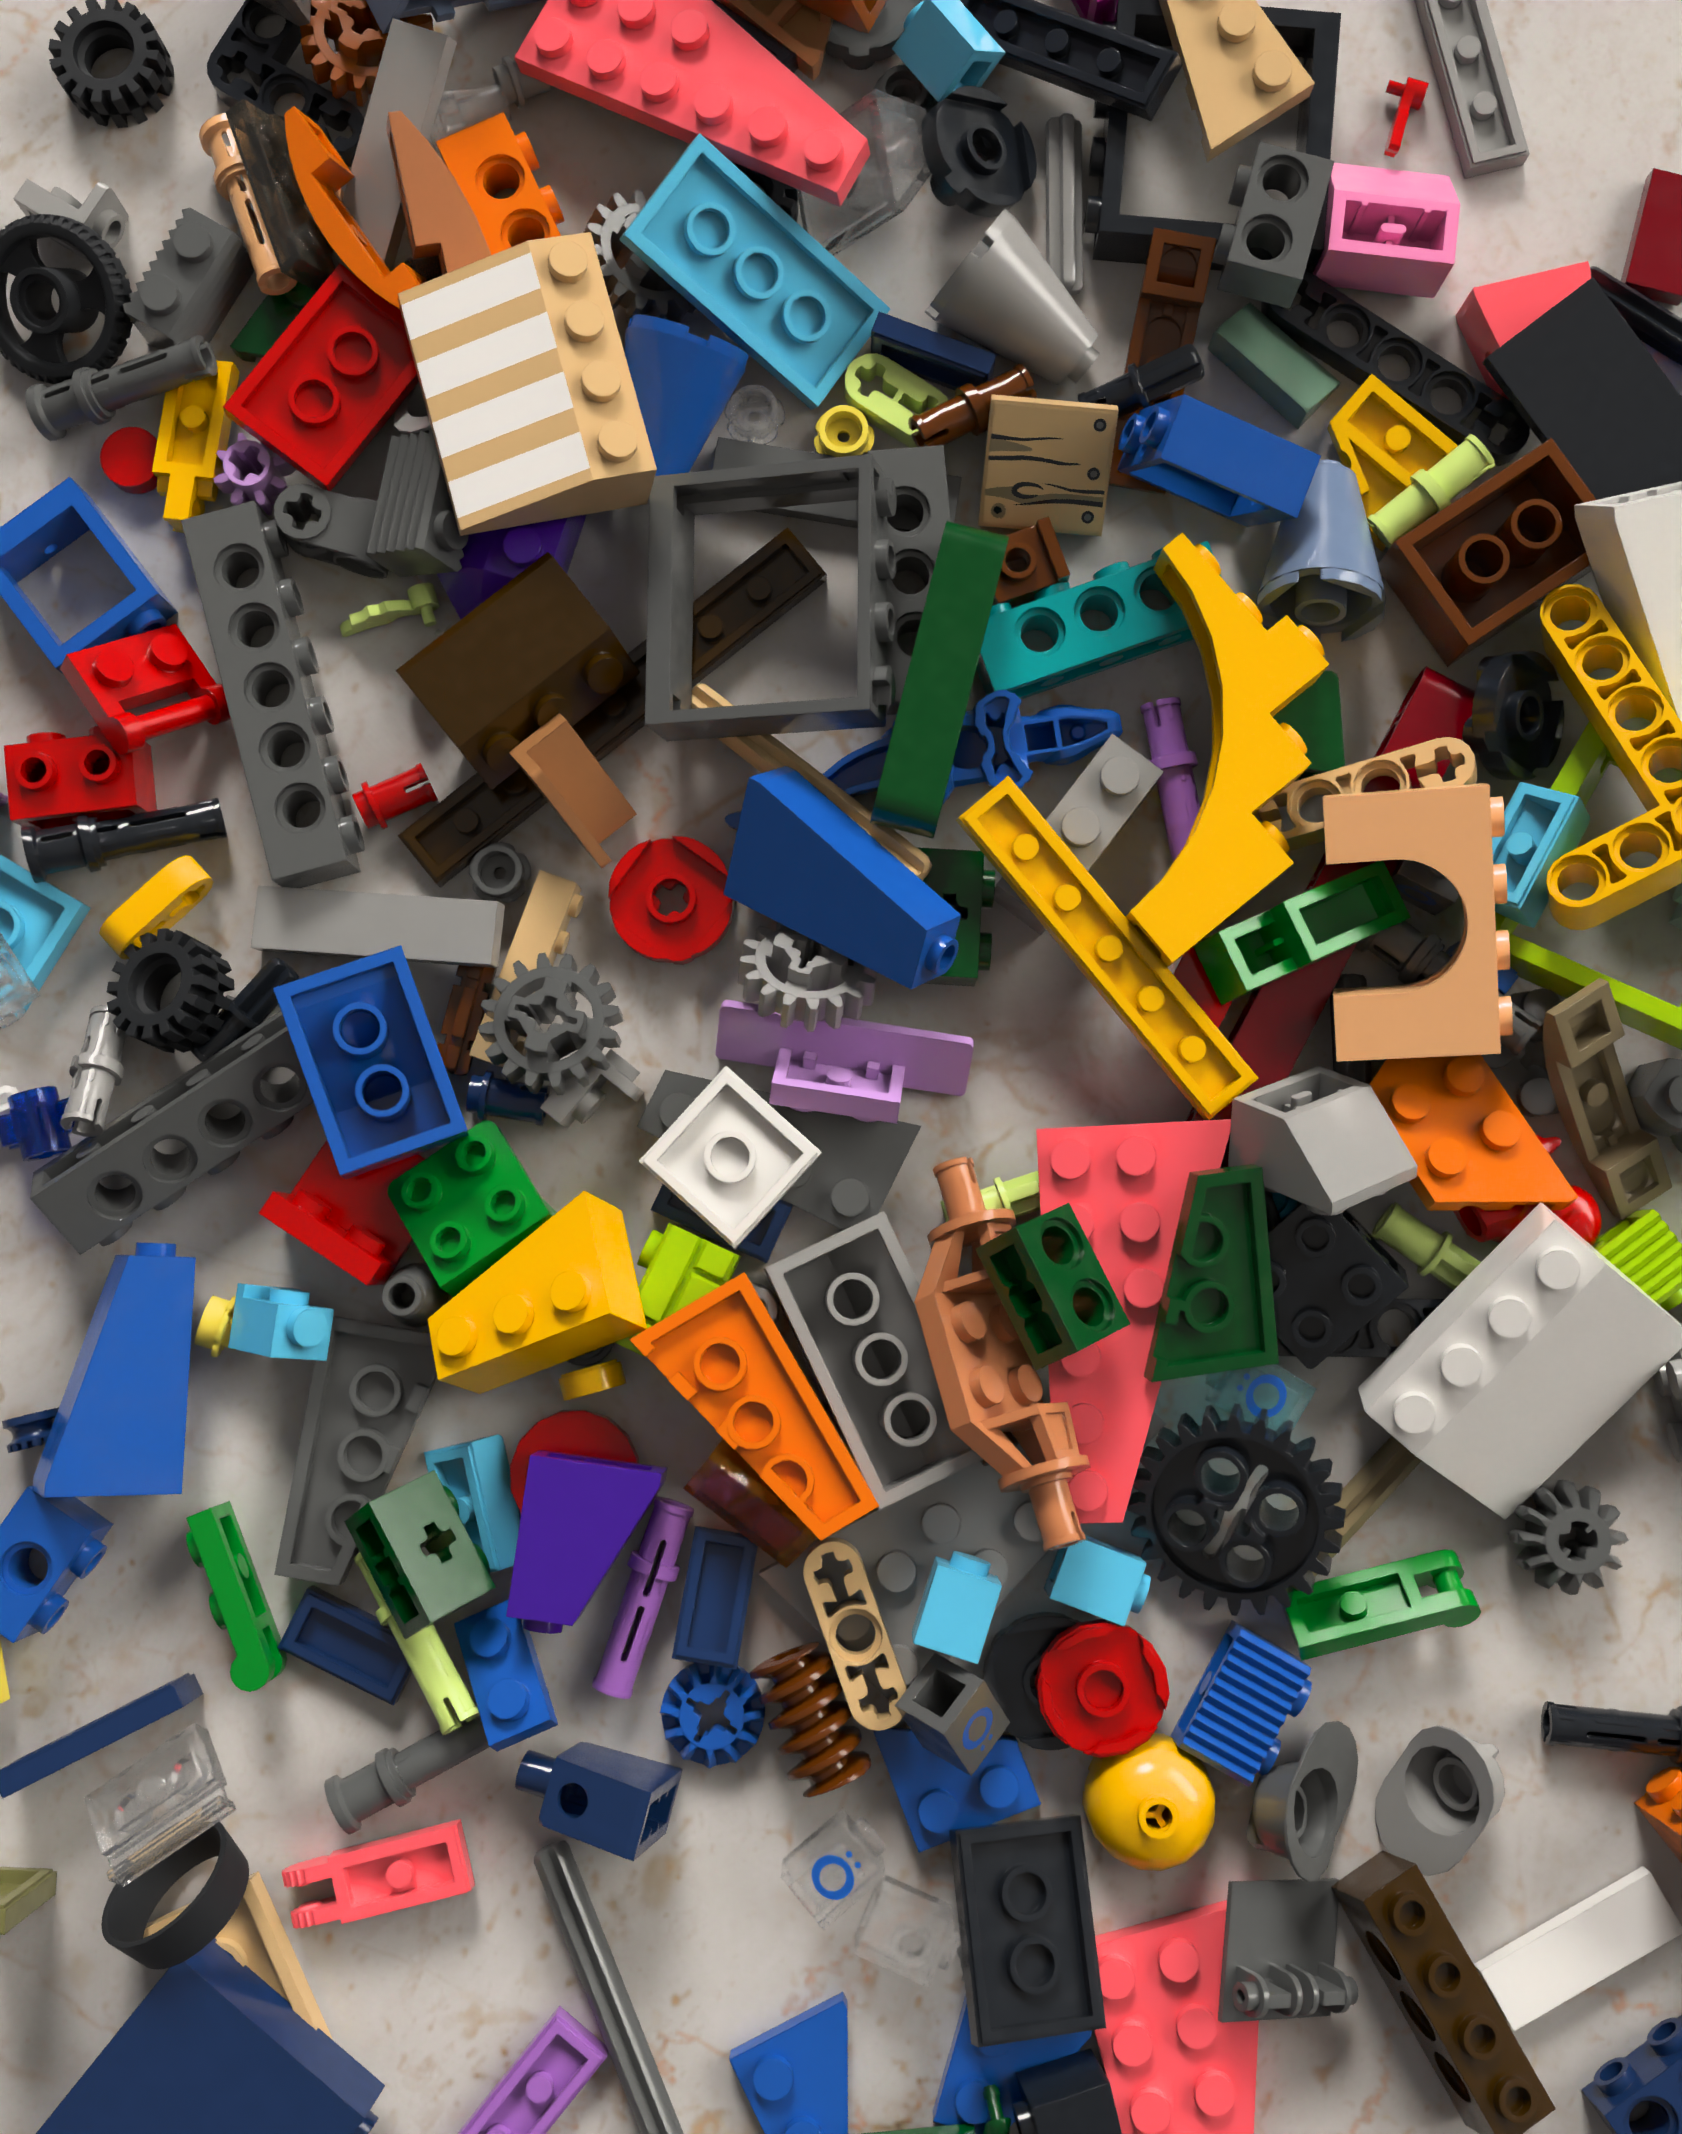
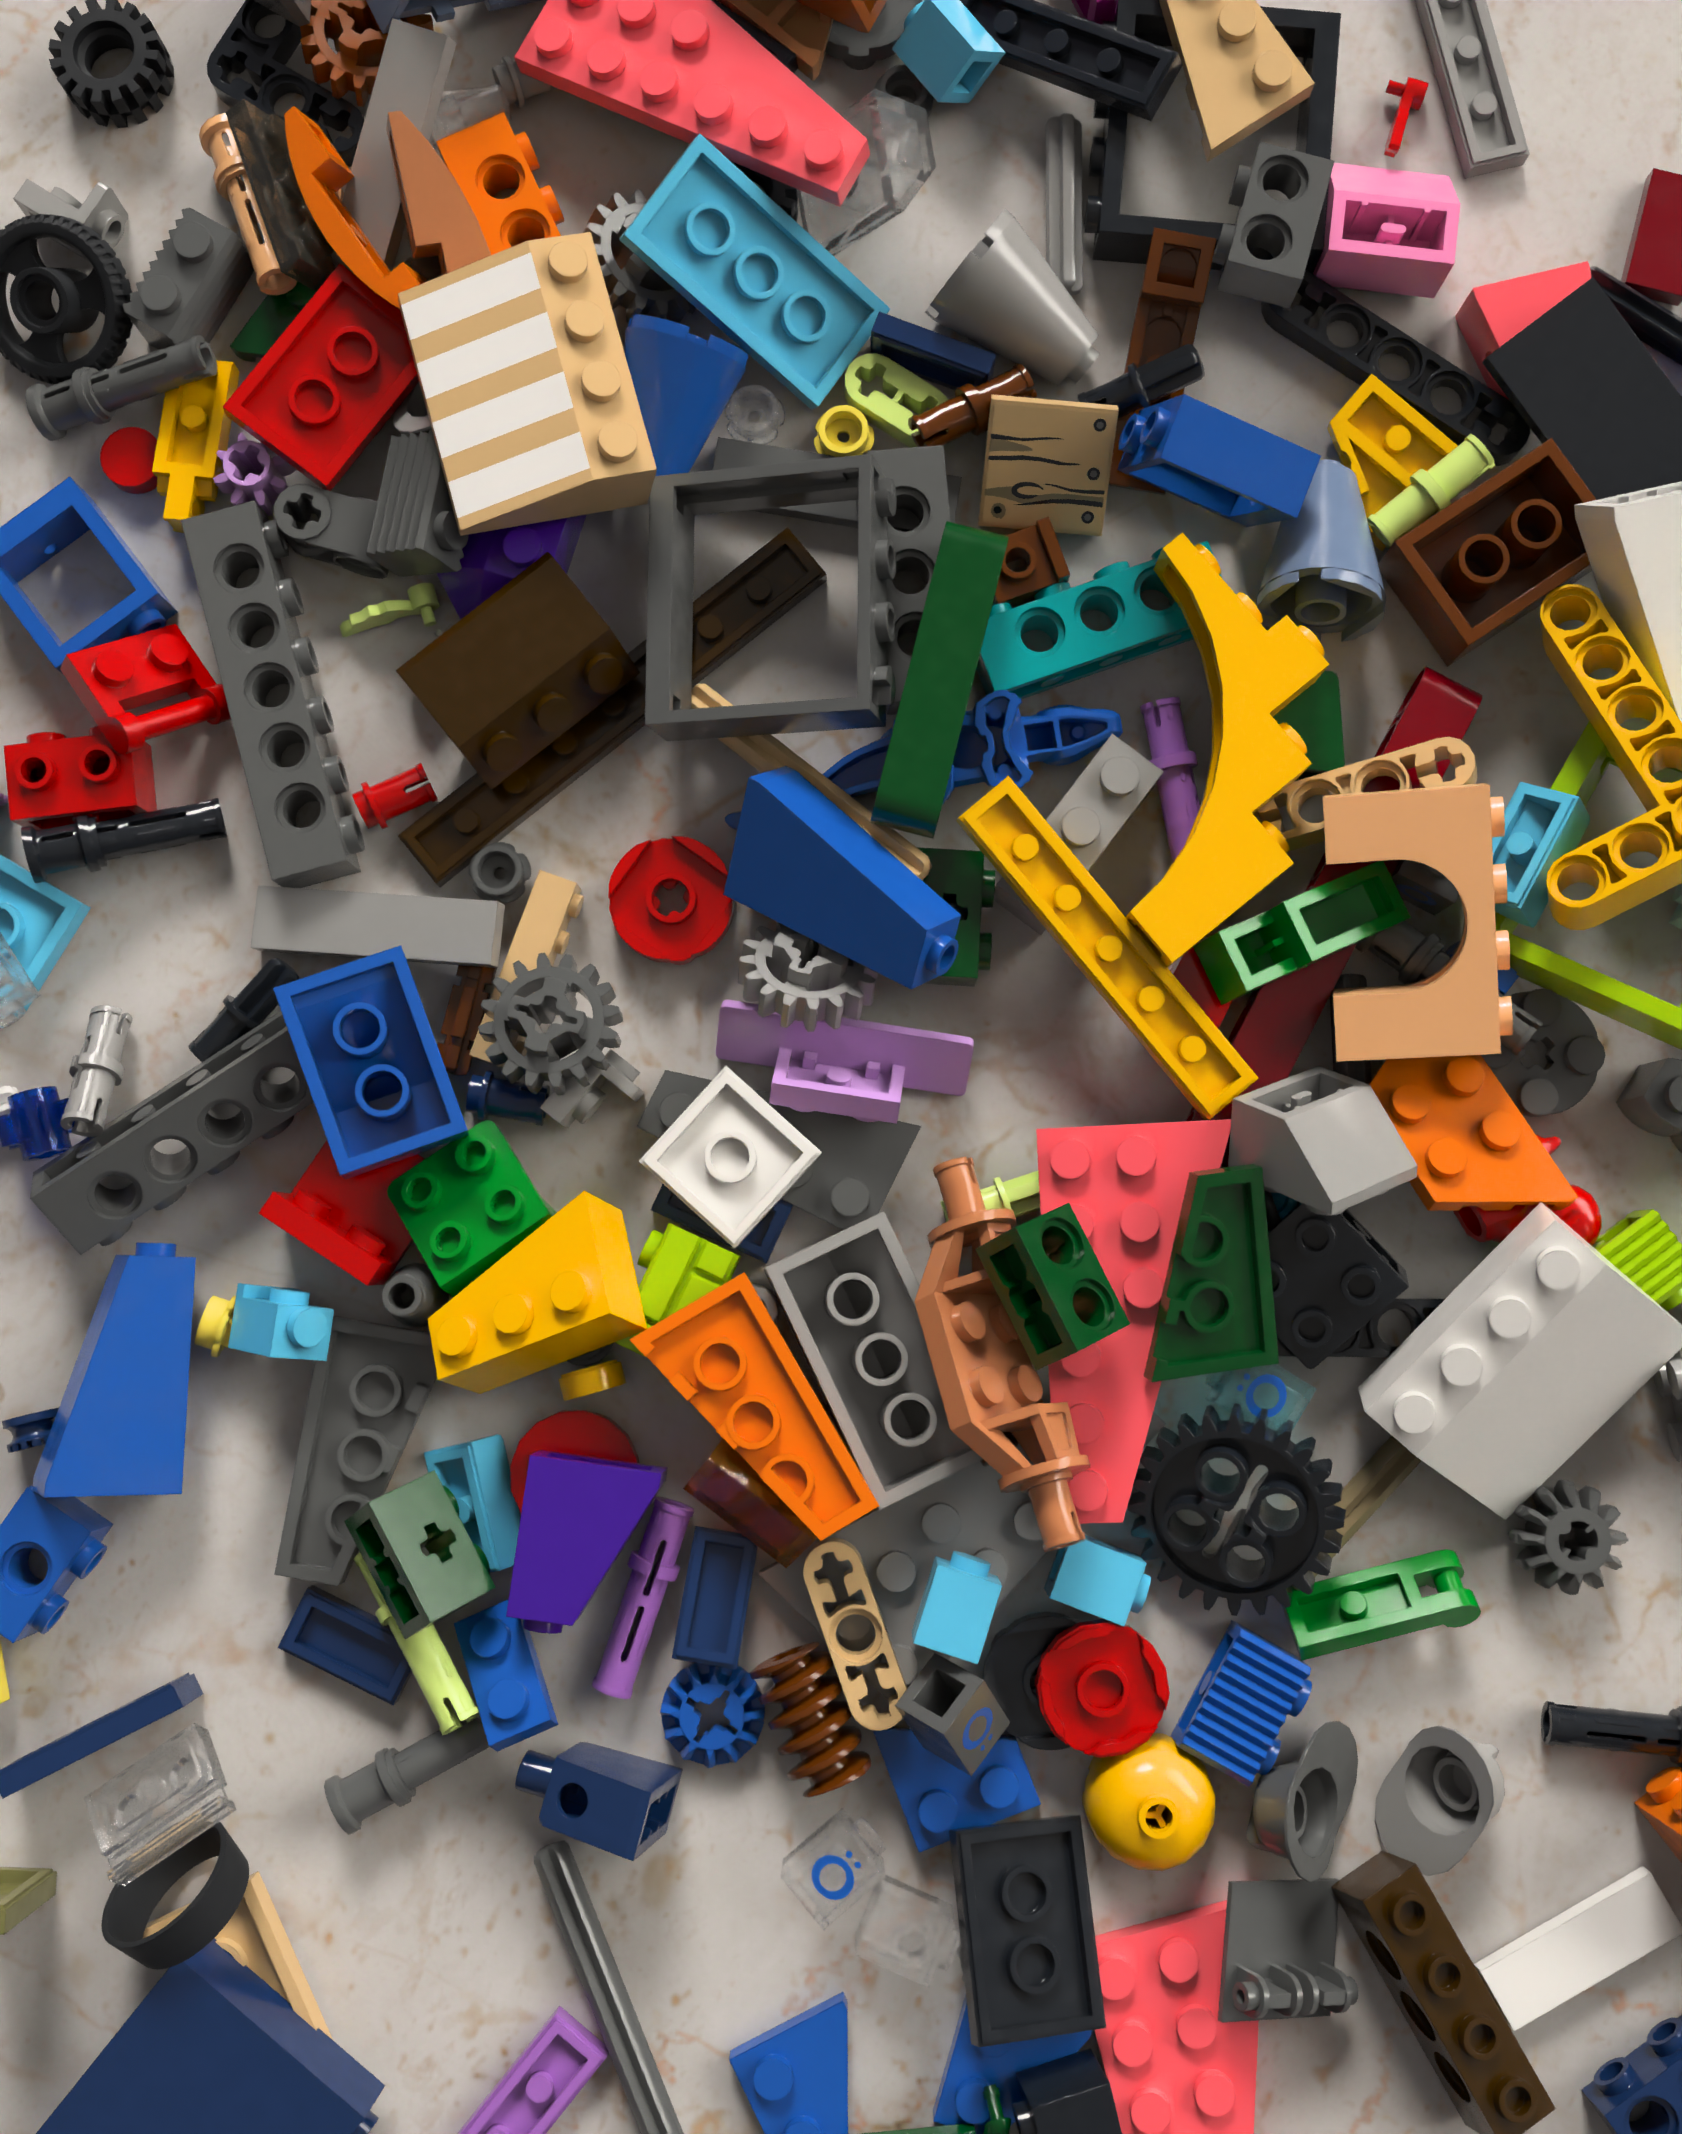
(147, 976): black tyre -> none
(157, 904): yellow beam -> none
(237, 1596): green plate -> none
(385, 1875): coral hinge -> none
(574, 785): medium nougat panel -> none
(958, 174): black plate -> none
(1272, 364): sand green slope -> none
(1424, 1246): yellowish green axle -> none
(1514, 715): black plate -> none
(1596, 1101): dark tan slope -> none

